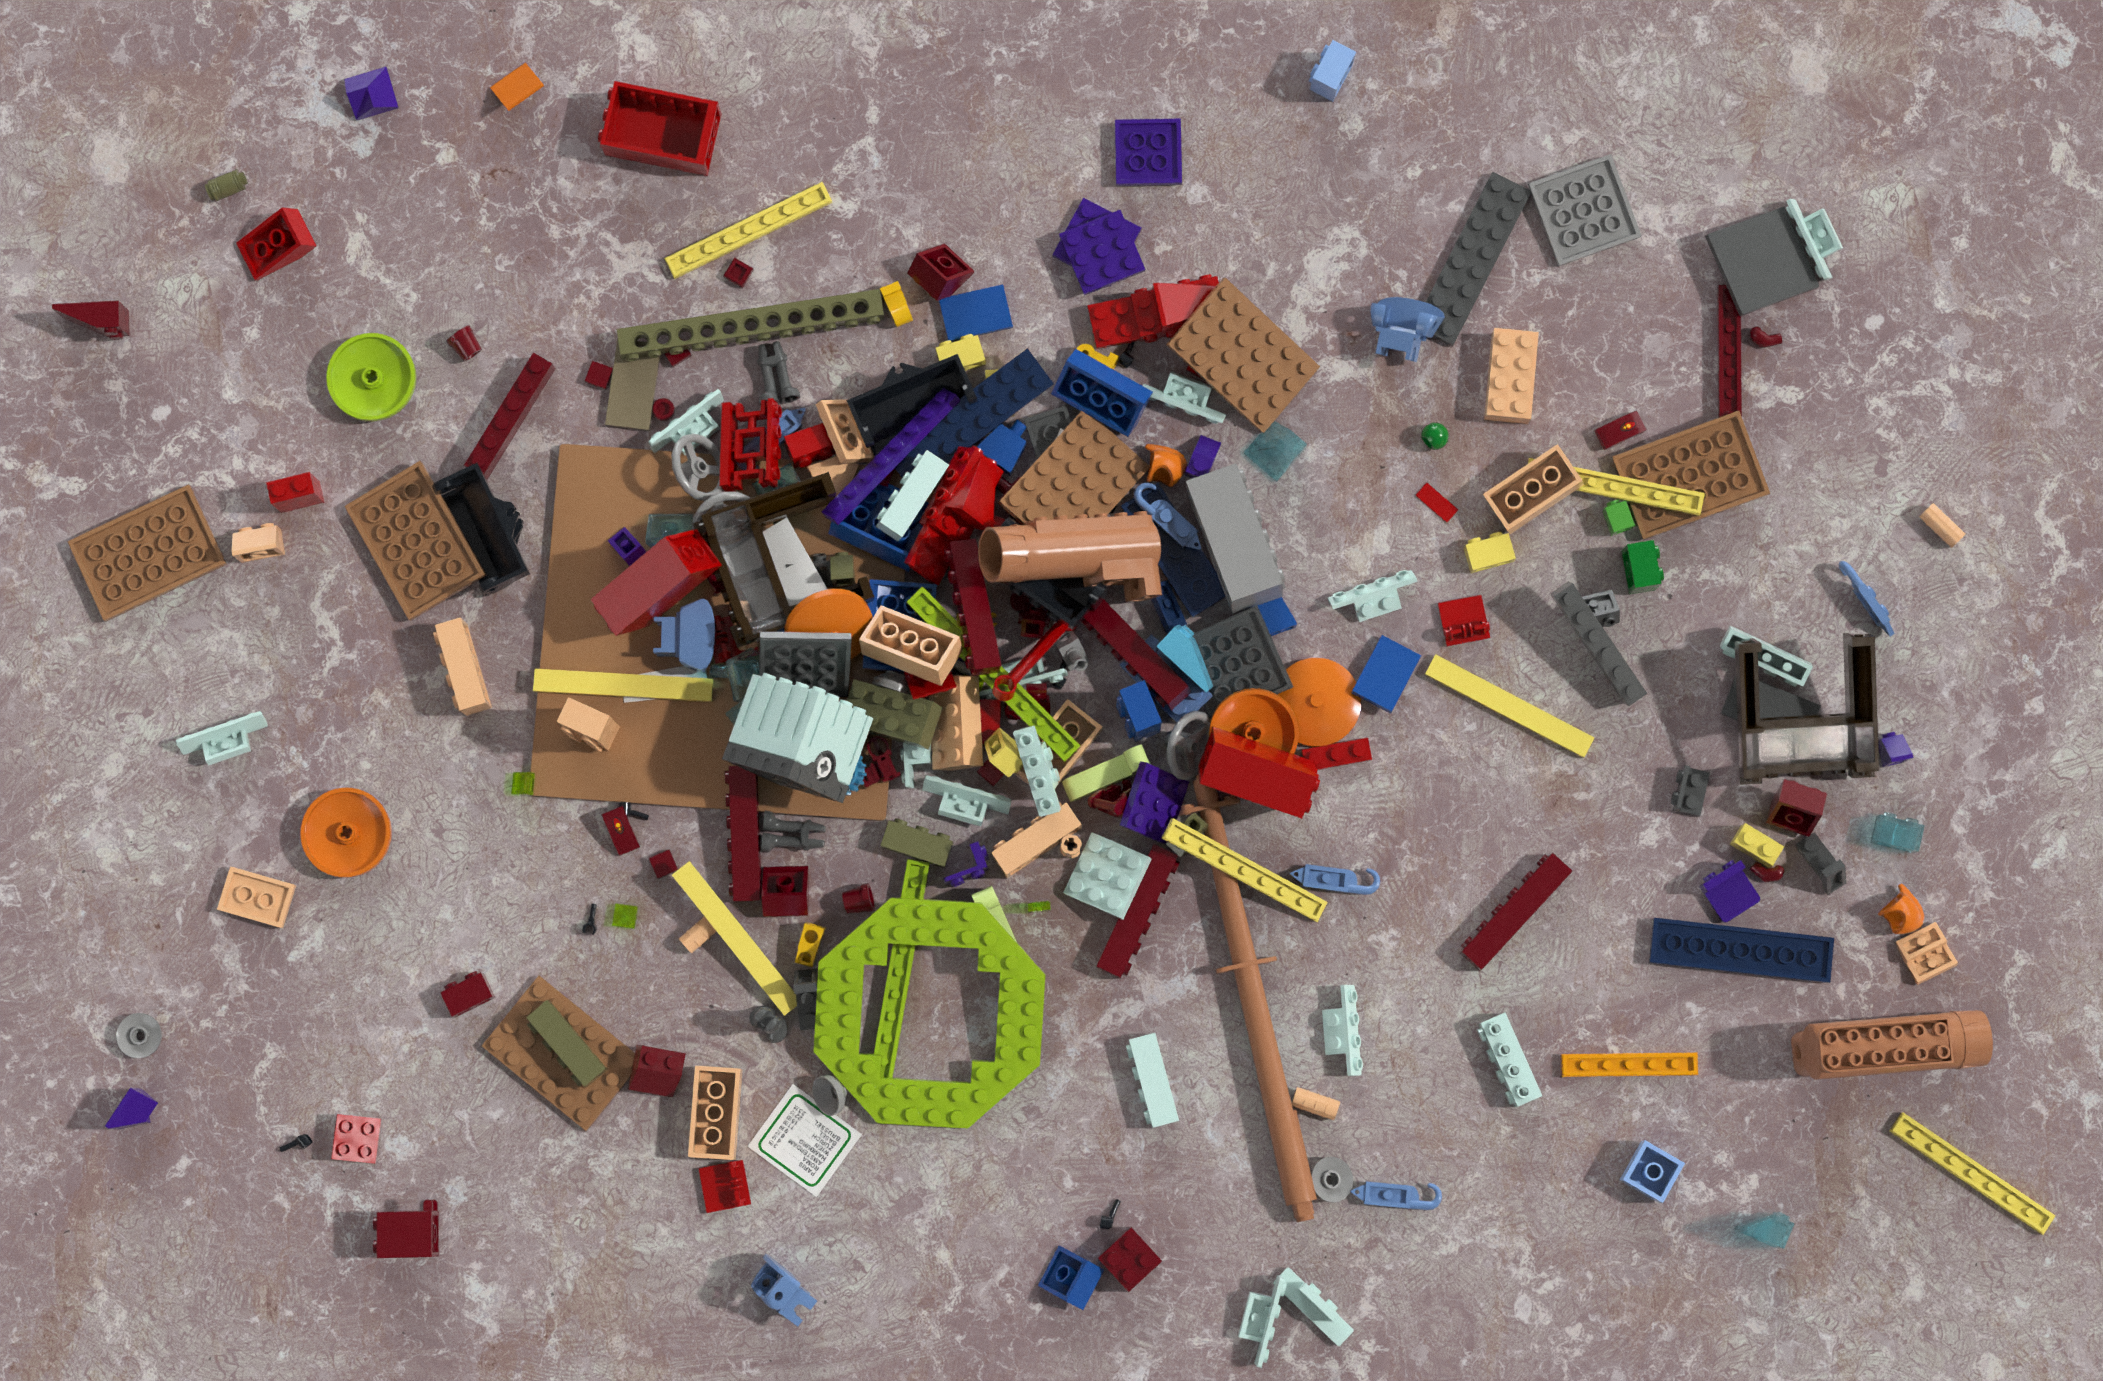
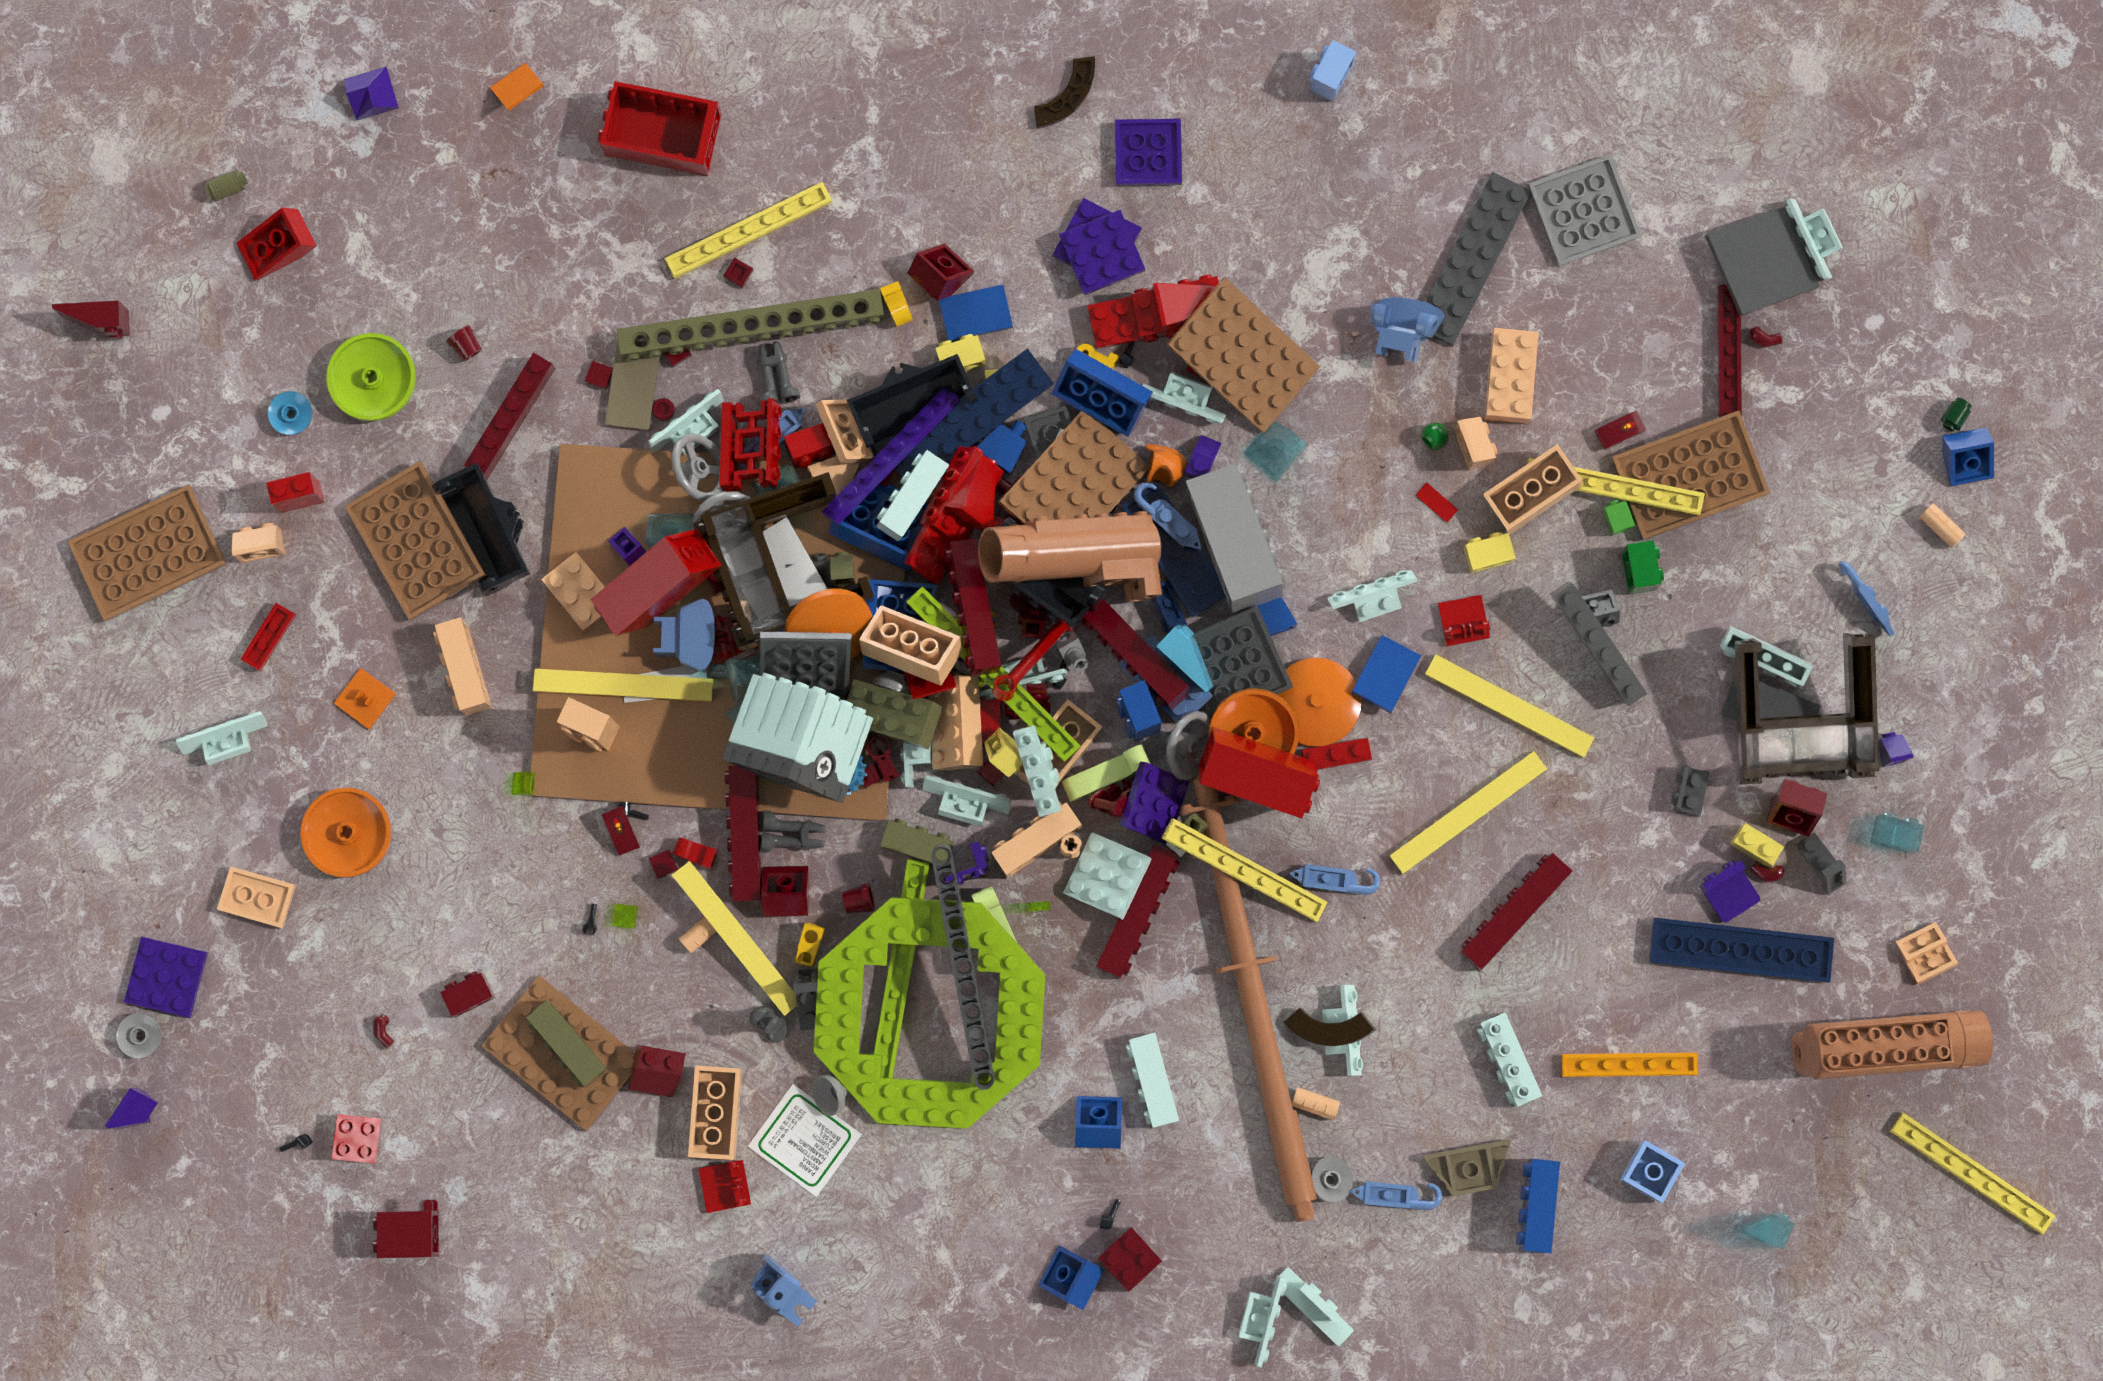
(166, 977): none -> dark purple plate
(268, 636): none -> red plate
(280, 408): none -> dark azure dish
(365, 698): none -> orange piece
(379, 1030): none -> dark red arm
(574, 588): none -> light nougat plate
(695, 853): none -> red leg
(969, 976): none -> dark grey beam
(1071, 98): none -> dark brown tile
(1098, 1122): none -> blue slope
(1329, 1033): none -> dark brown tile
(1468, 812): none -> light yellow tile
(1470, 1168): none -> dark tan wing
(1474, 442): none -> light nougat slope
(1538, 1205): none -> blue brick
(1903, 912): orange piece -> none
(1956, 414): none -> dark green brick
(1968, 456): none -> blue slope

